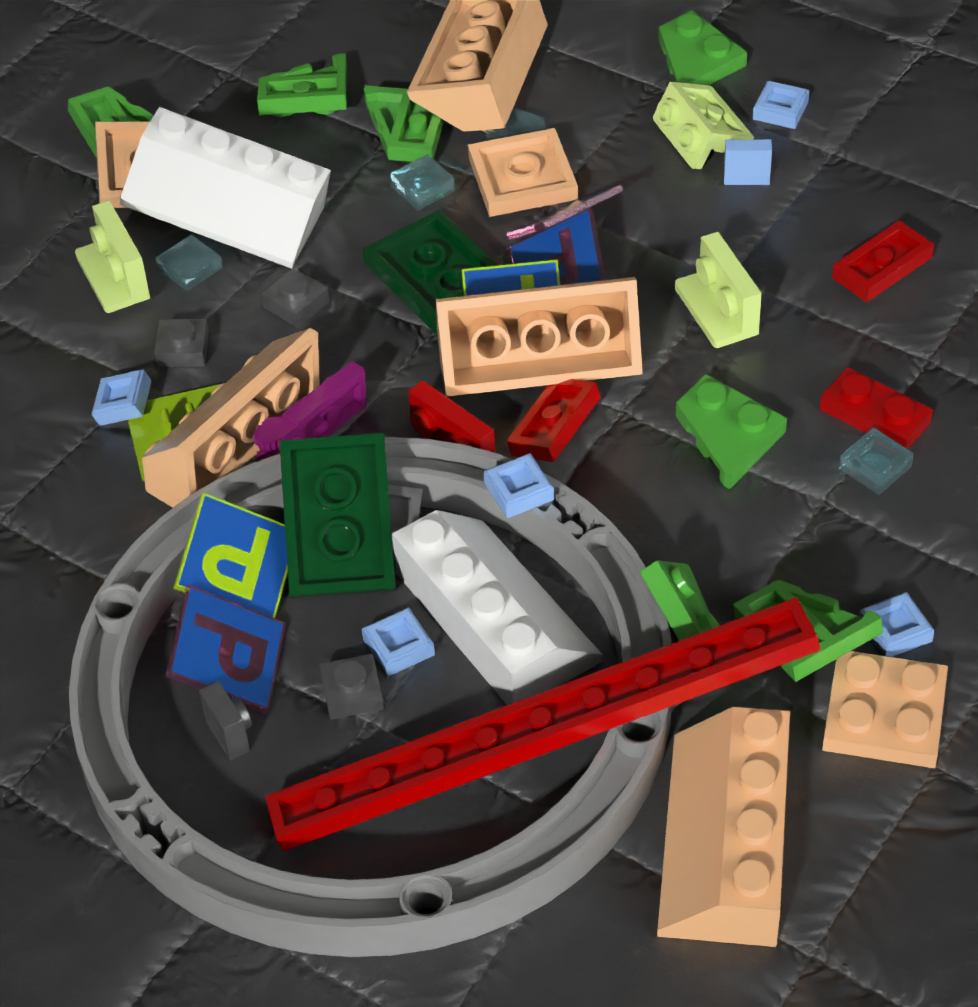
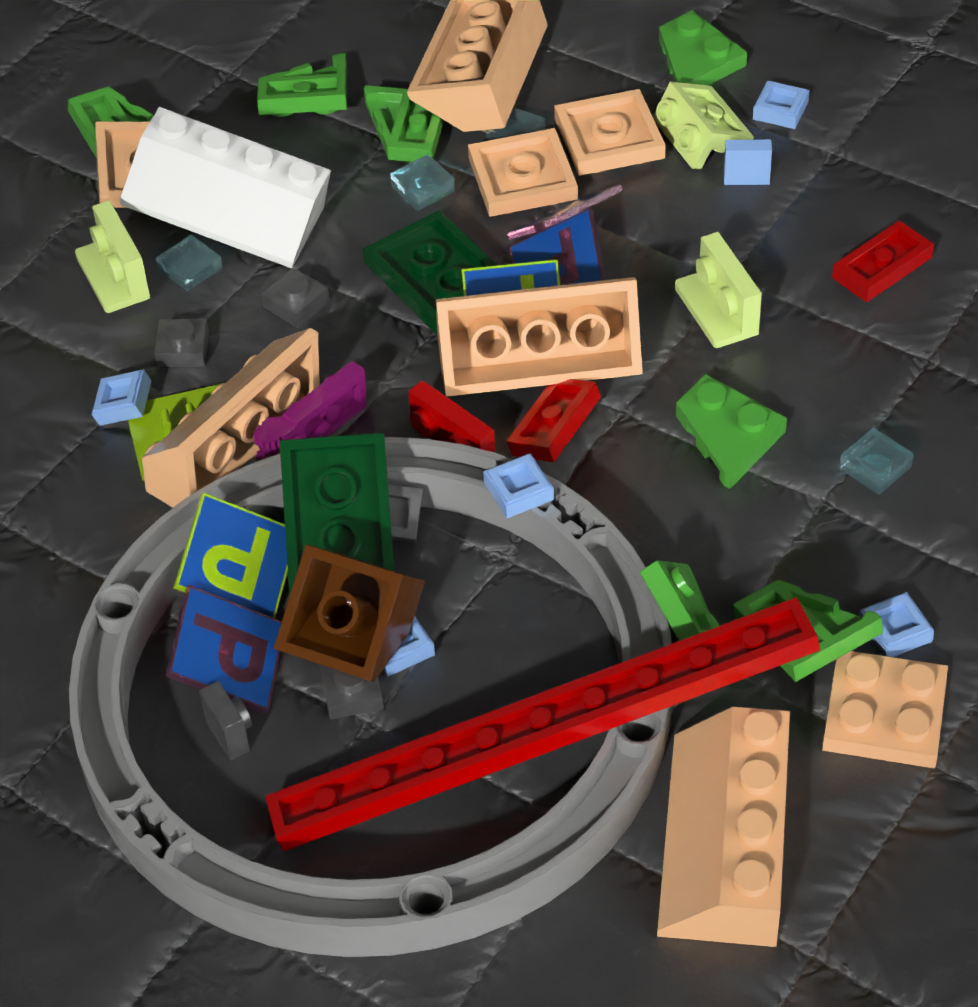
(347, 613): none -> reddish brown slope
(490, 605): white slope -> none
(609, 132): none -> light nougat plate
(871, 404): red plate -> none

